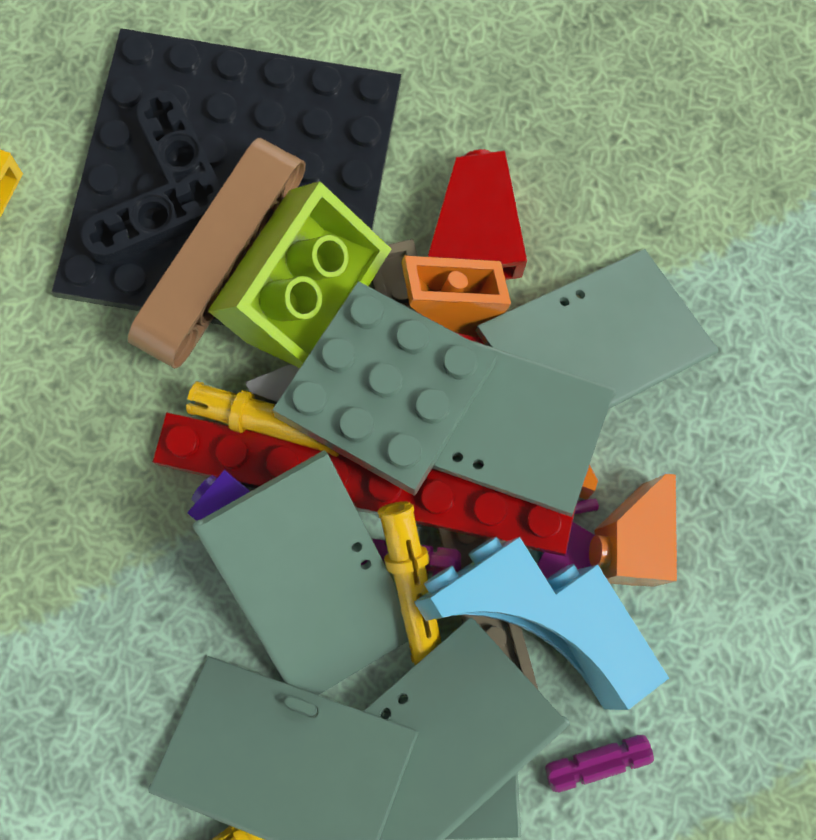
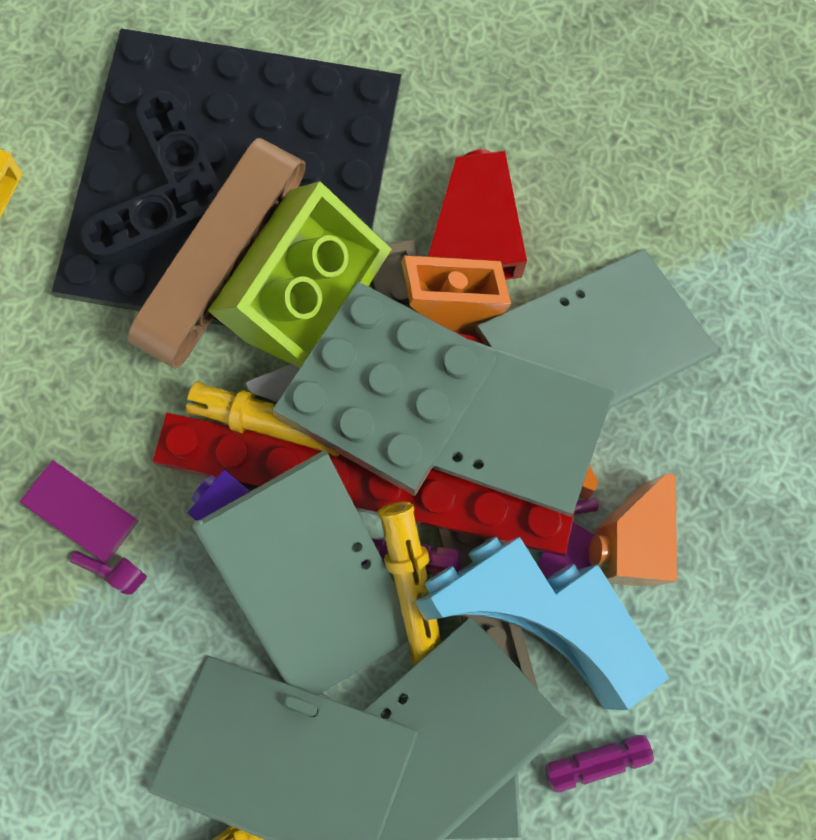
(79, 511): none -> magenta tile
(123, 577): none -> magenta hand

